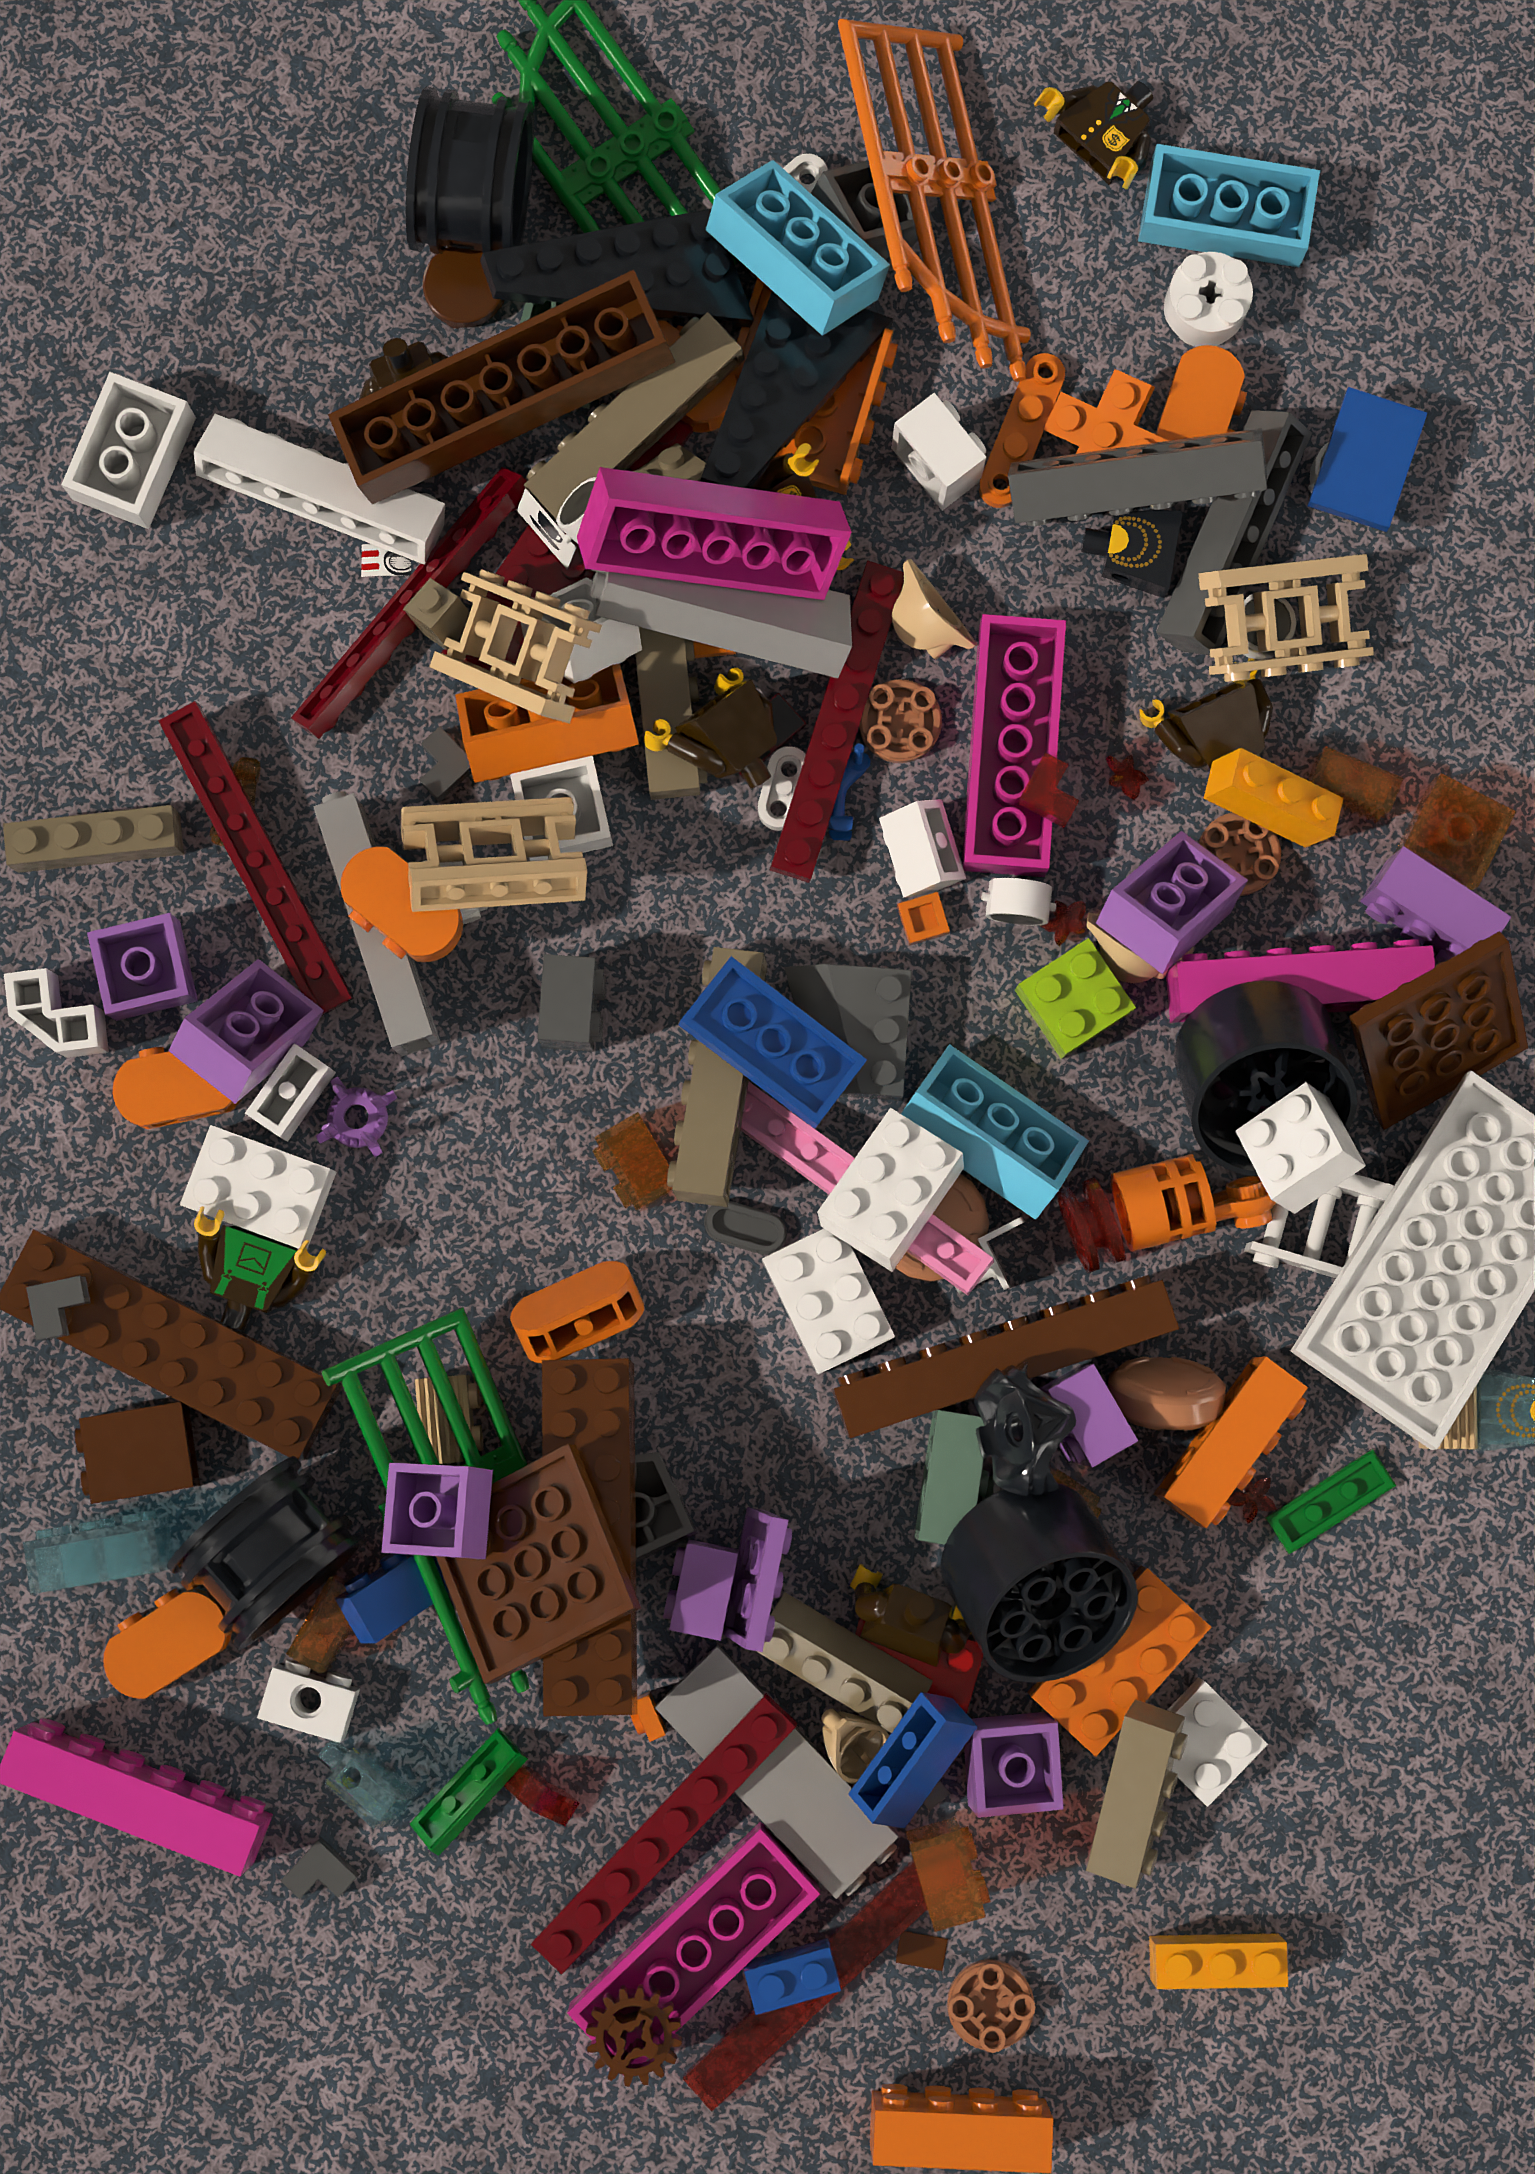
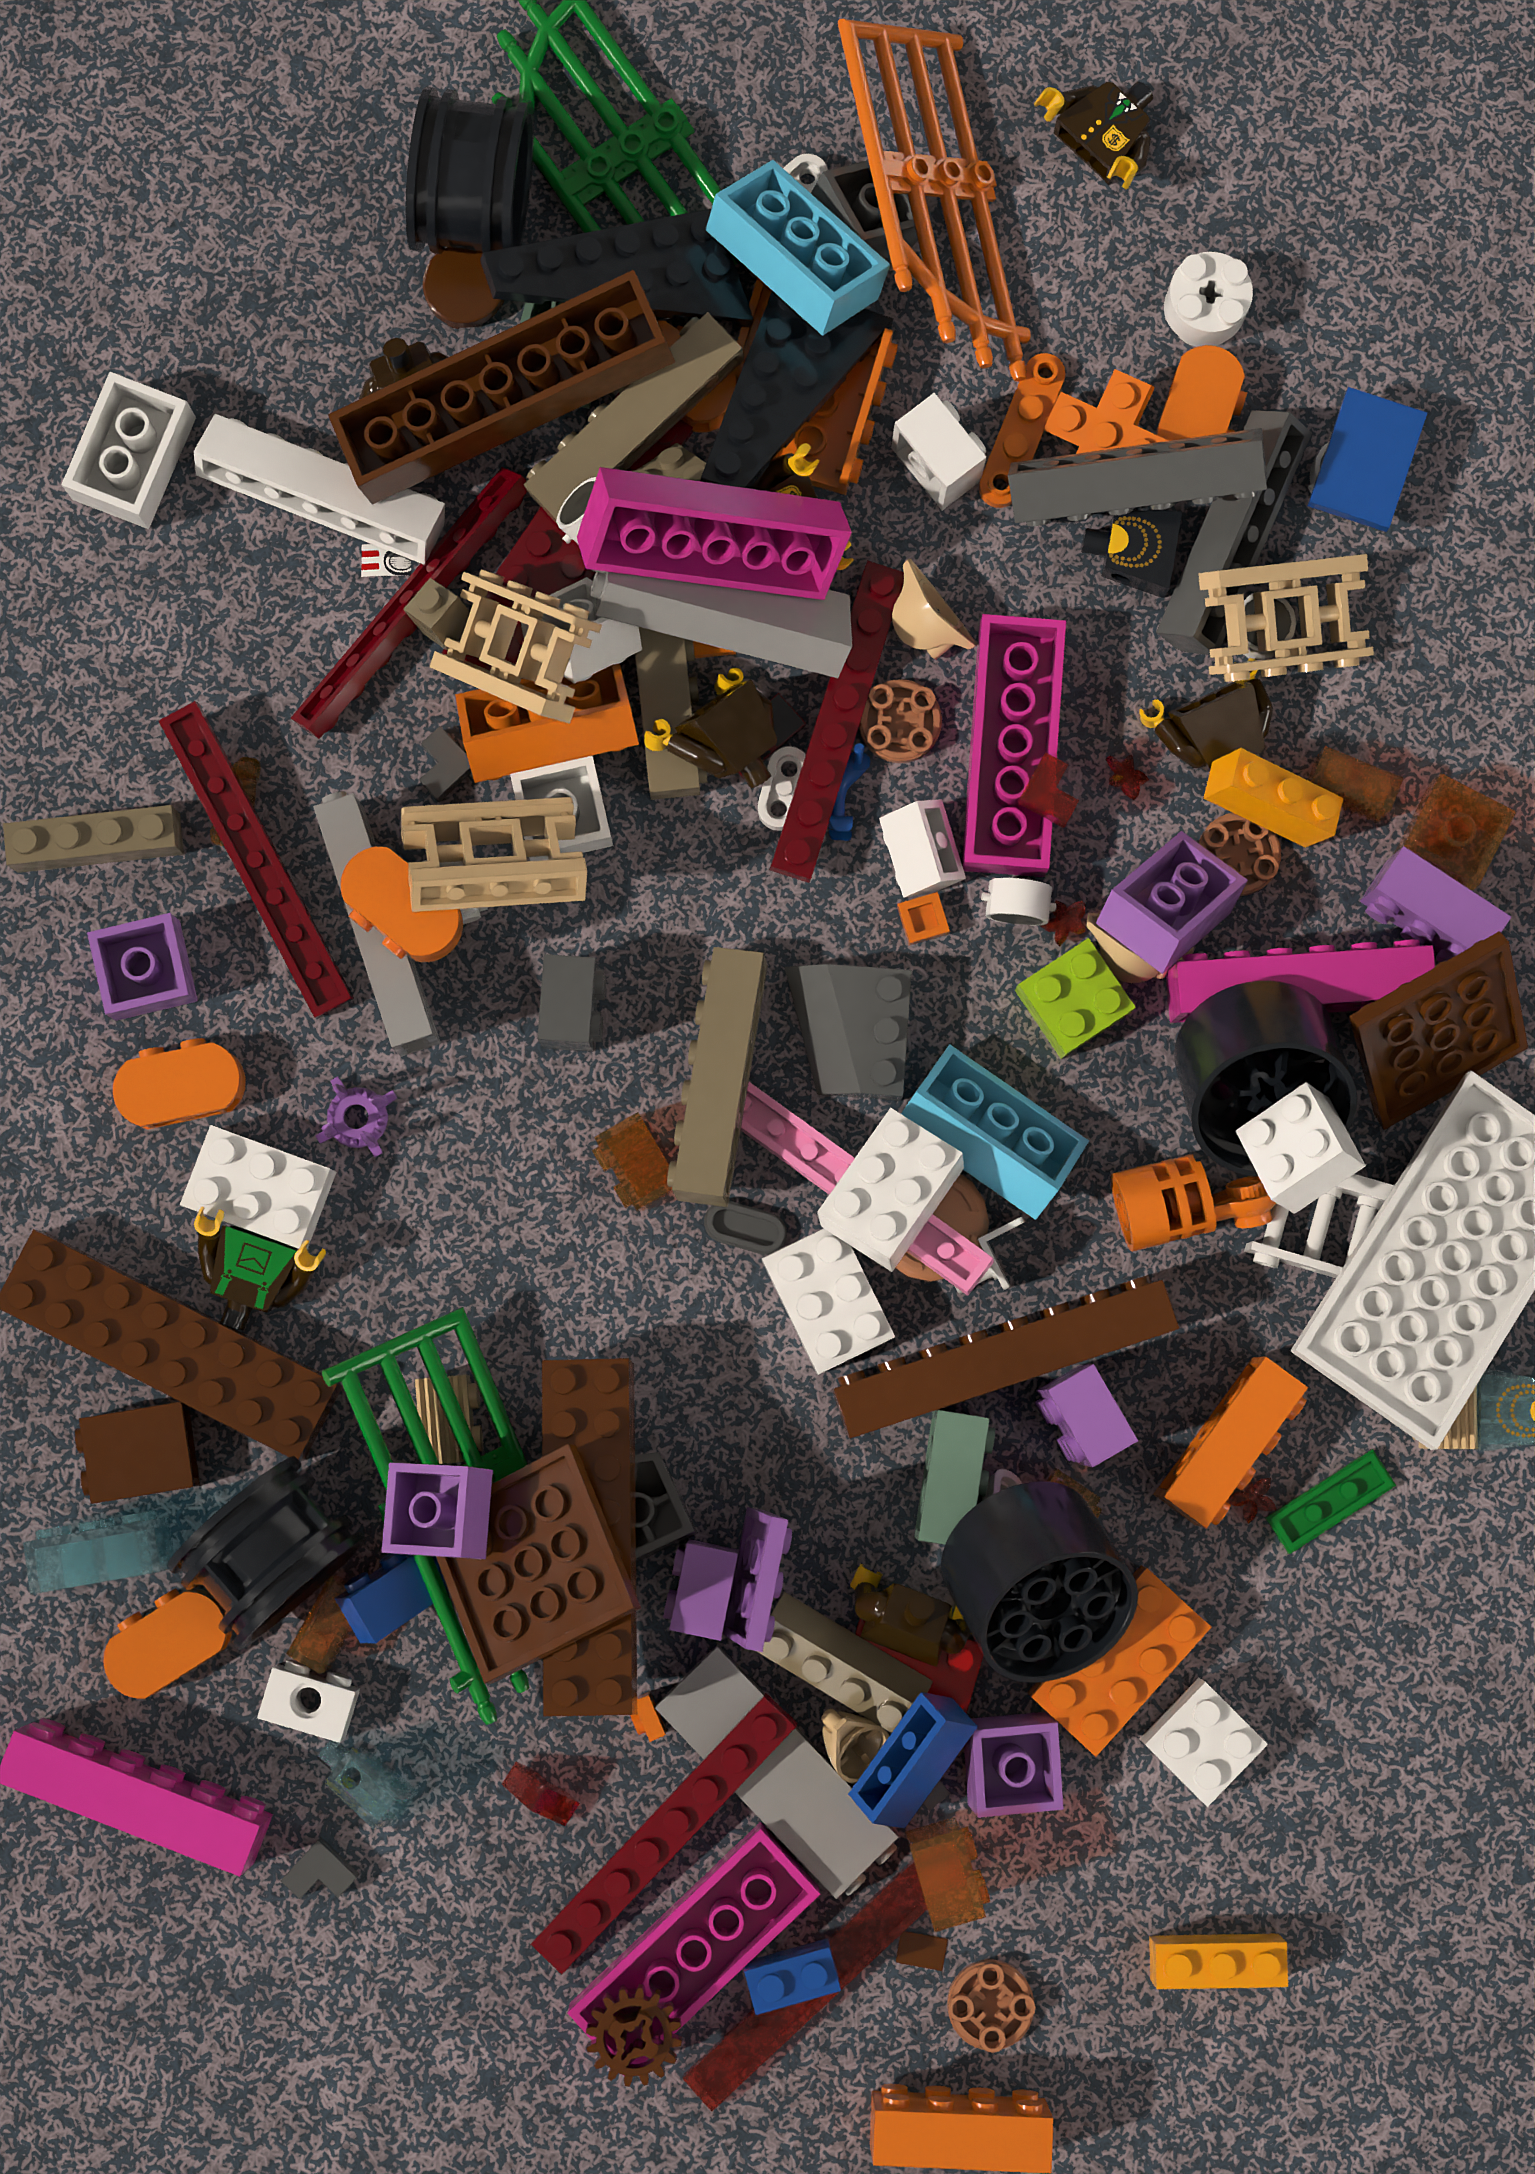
(36, 1005): white brick -> none
(48, 1305): dark grey piece -> none
(245, 1030): medium lavender brick -> none
(290, 1092): white brick -> none
(468, 1791): green tile -> none
(545, 528): white sticker -> none
(577, 1311): orange brick -> none
(772, 1042): blue plate -> none
(1020, 1430): black piece -> none
(1091, 1225): clear red wheel -> none
(1136, 1793): dark tan brick -> none
(1167, 1393): nougat piece -> none
(1229, 205): medium azure brick -> none

